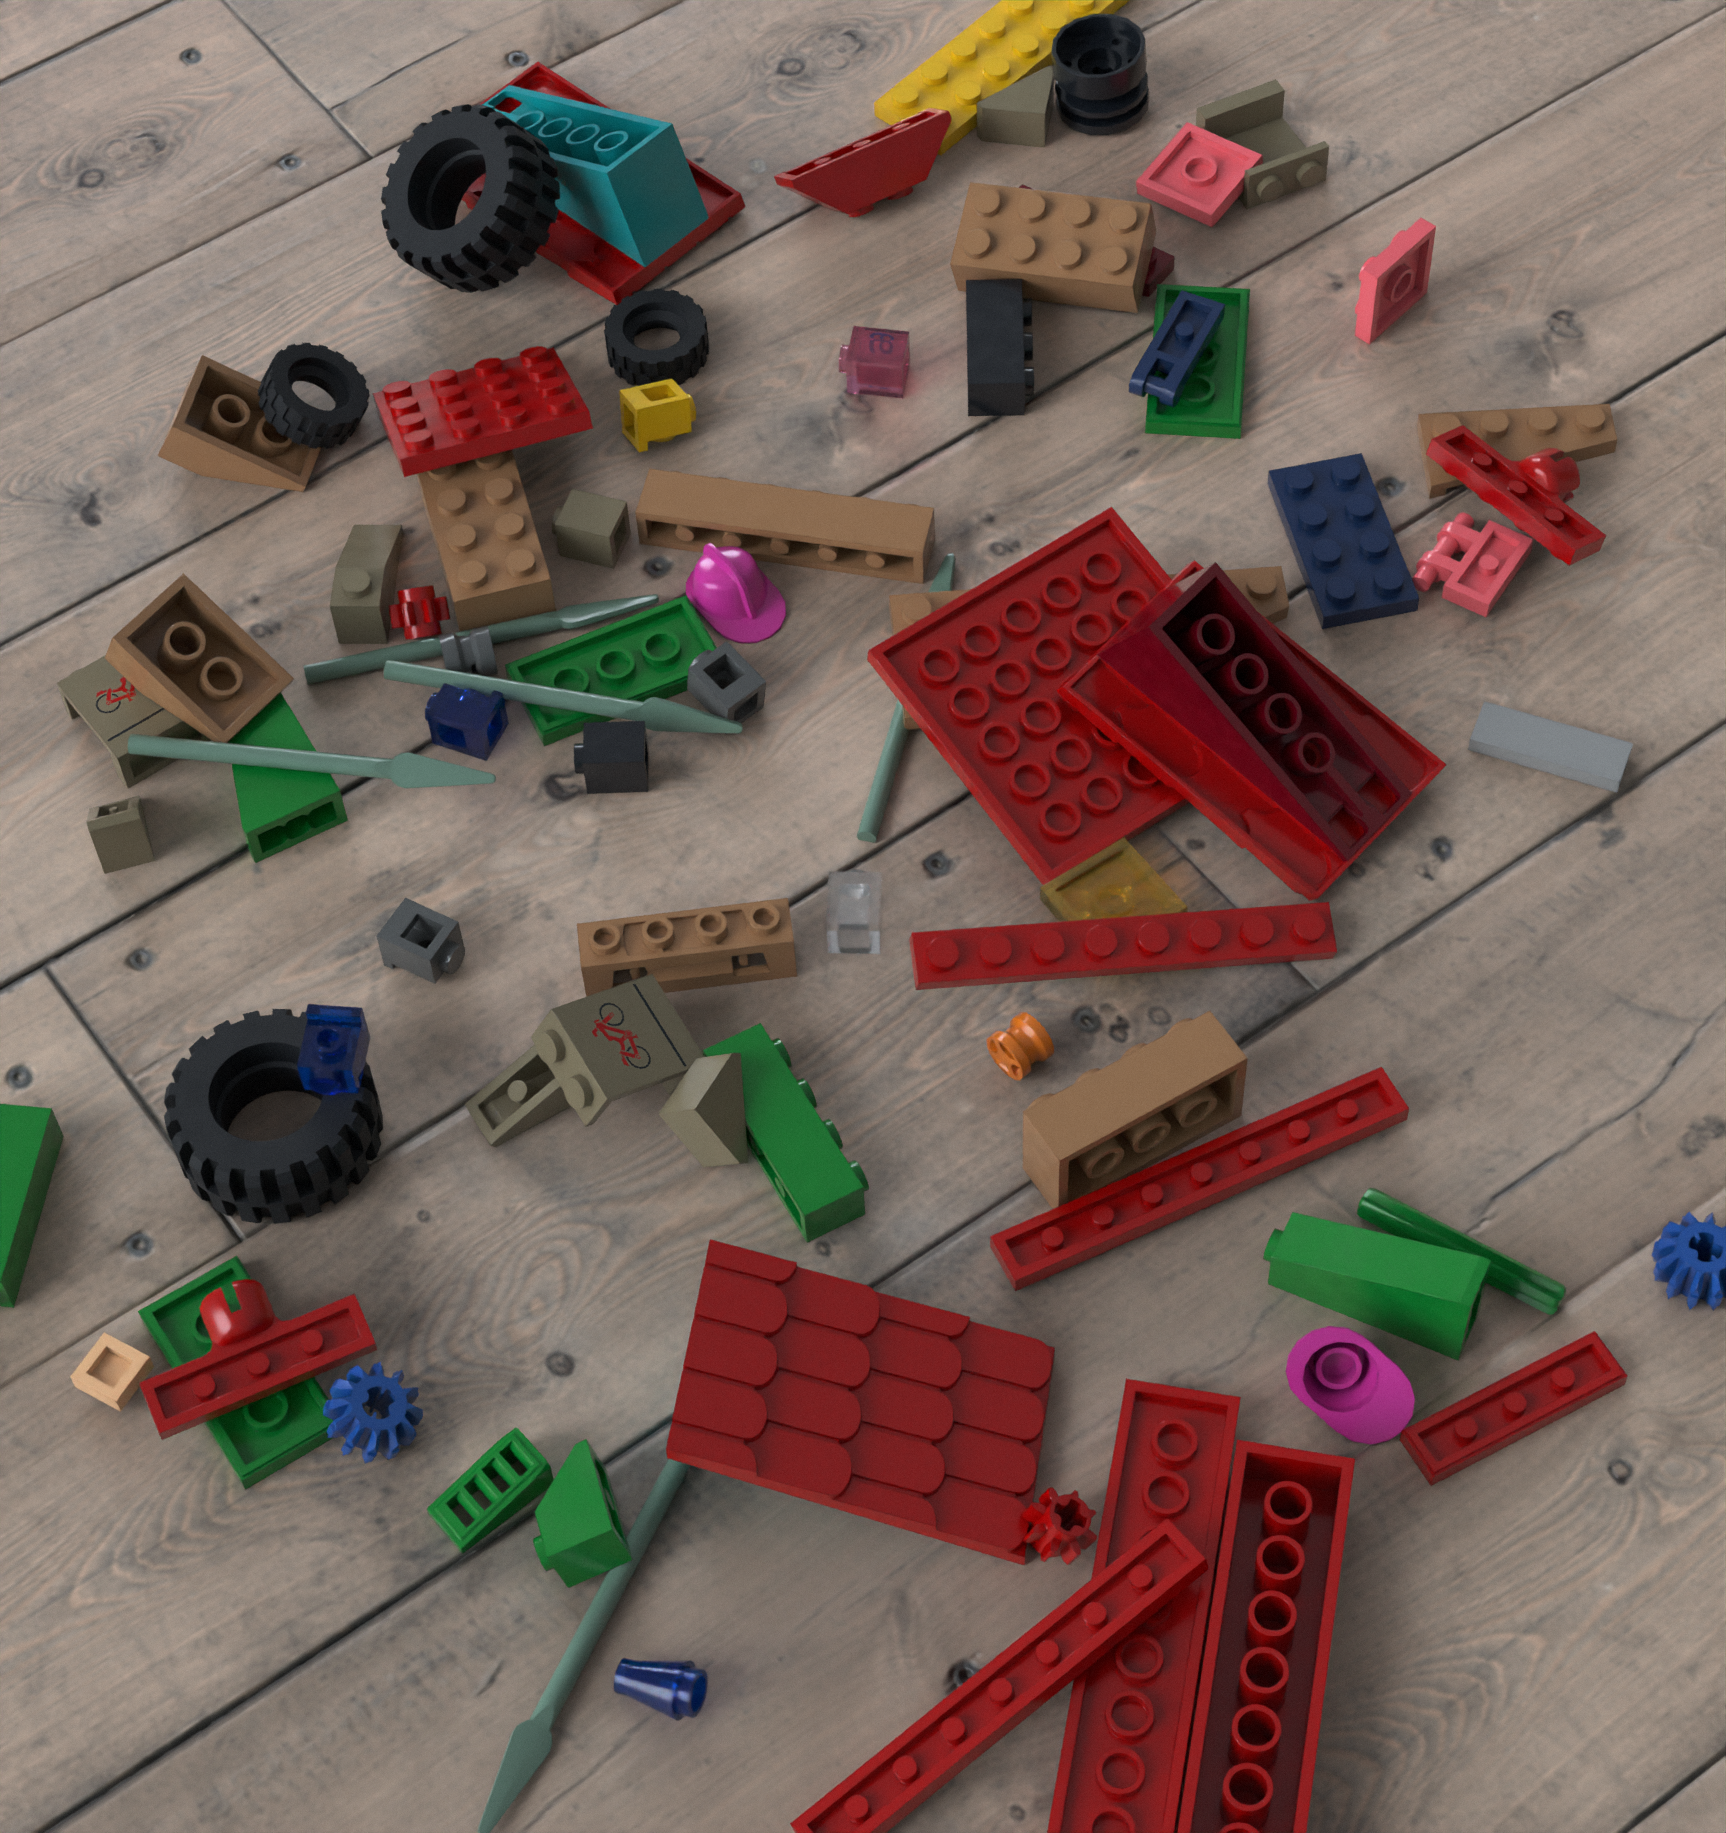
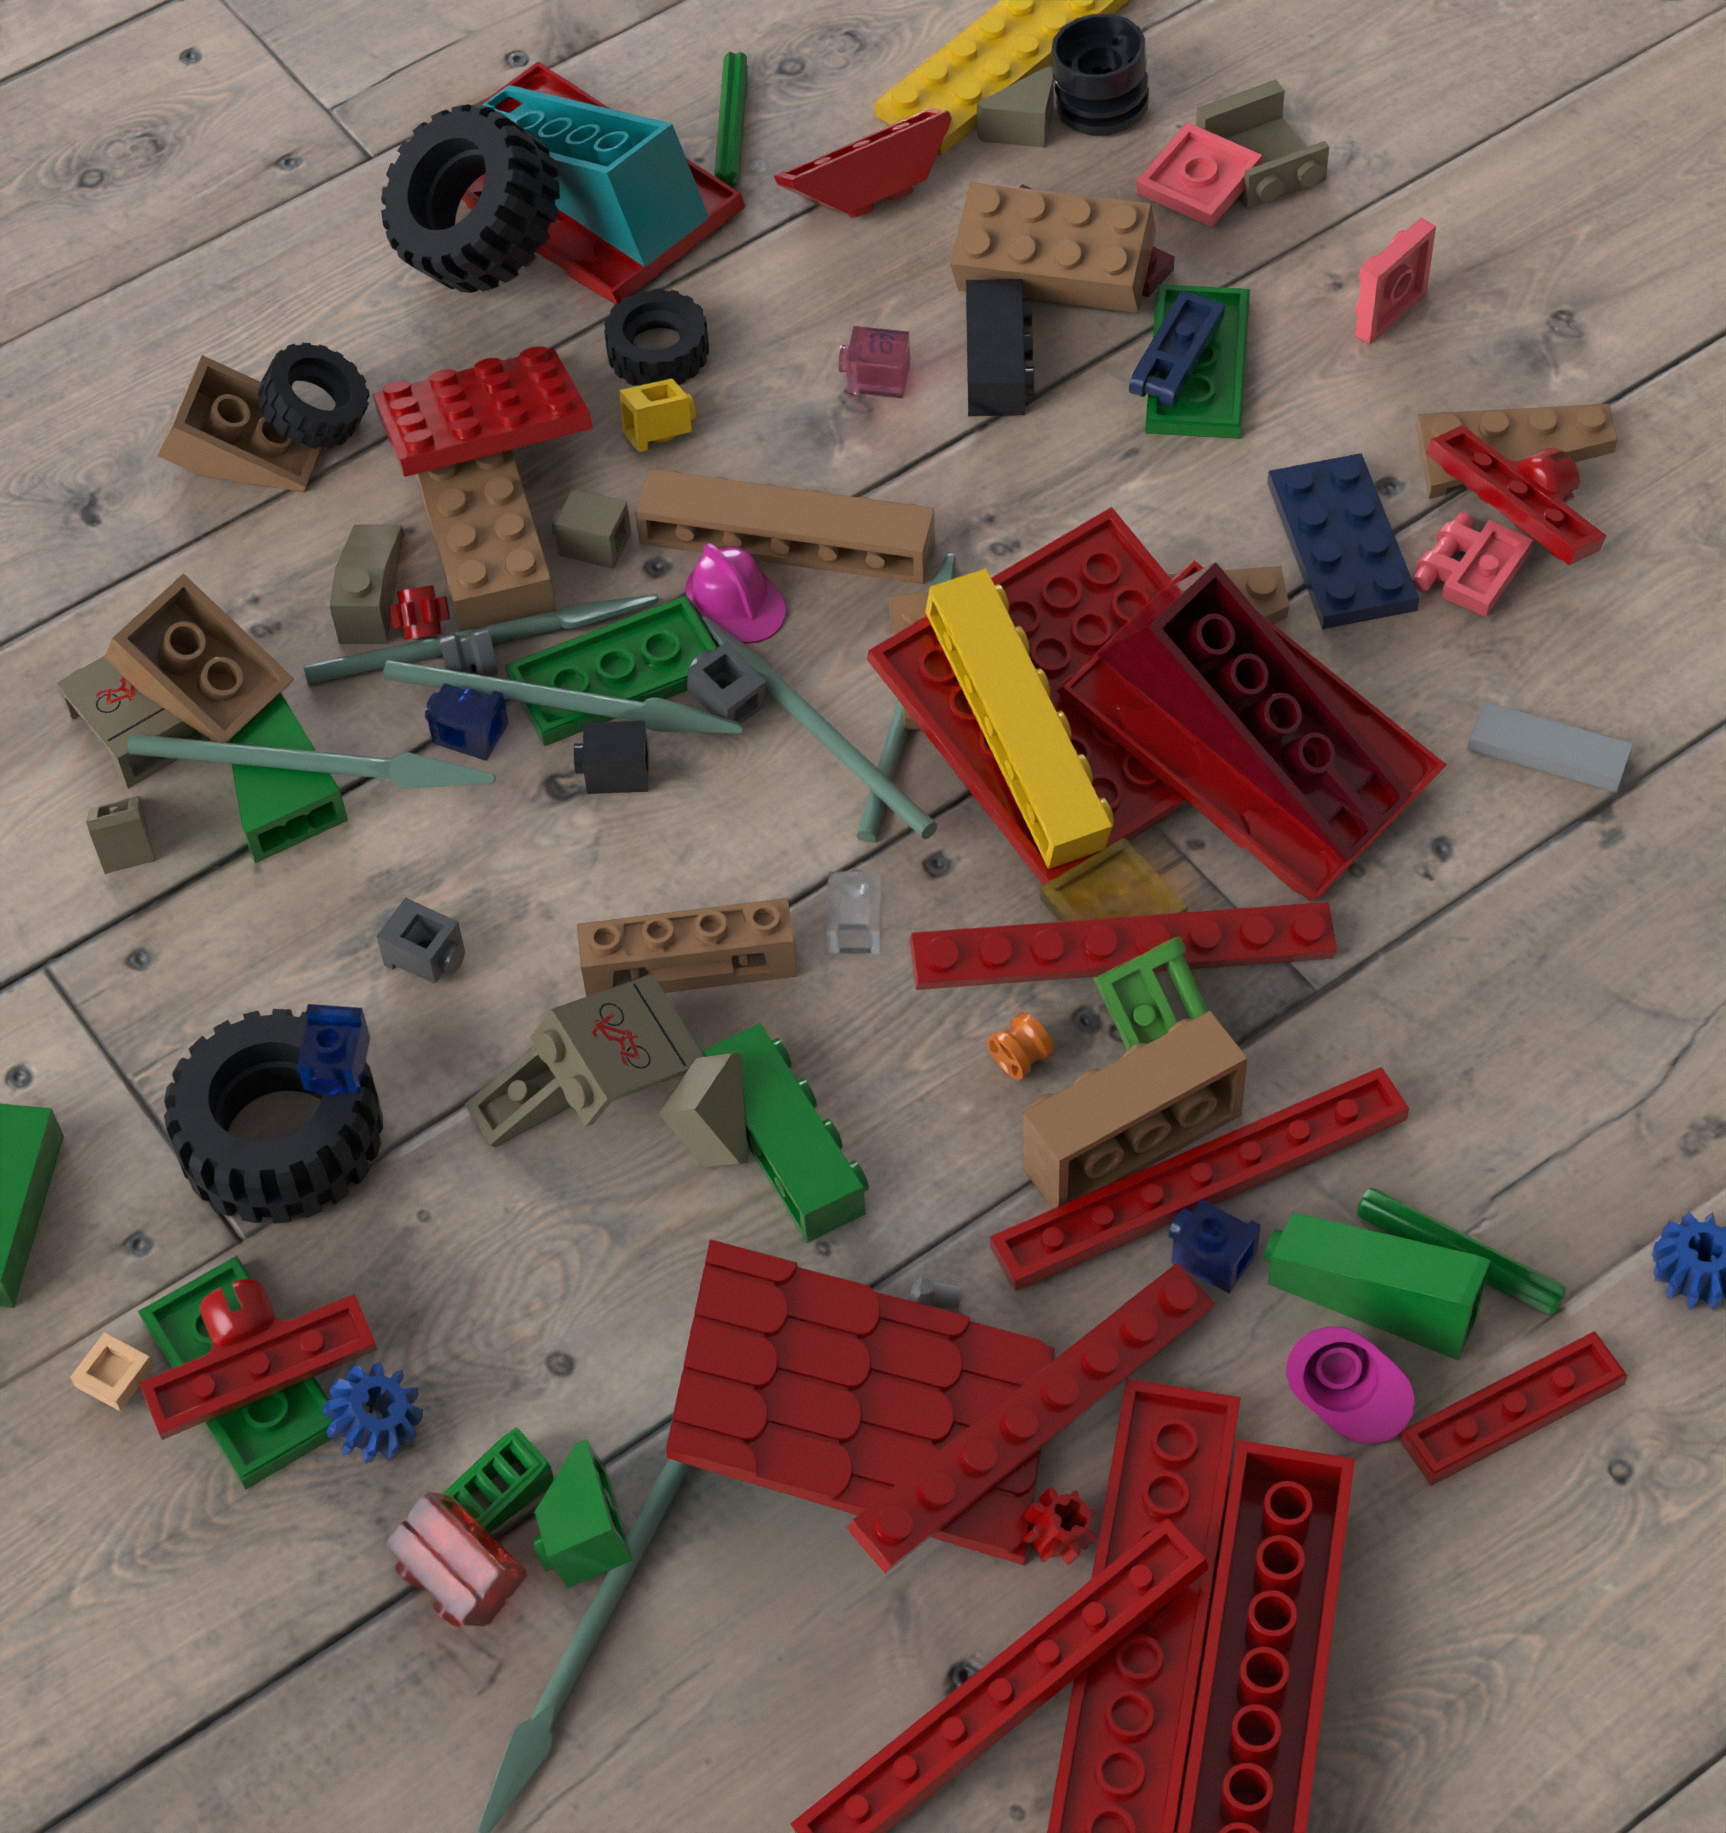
(454, 1561): none -> brick
(663, 1685): clear blue cone -> none
(731, 118): none -> green axle
(829, 736): none -> sand green piece
(937, 1293): none -> light grey bar
(1019, 718): none -> yellow brick
(1029, 1418): none -> red plate
(1137, 999): none -> bright green plate
(1213, 1244): none -> clear blue brick

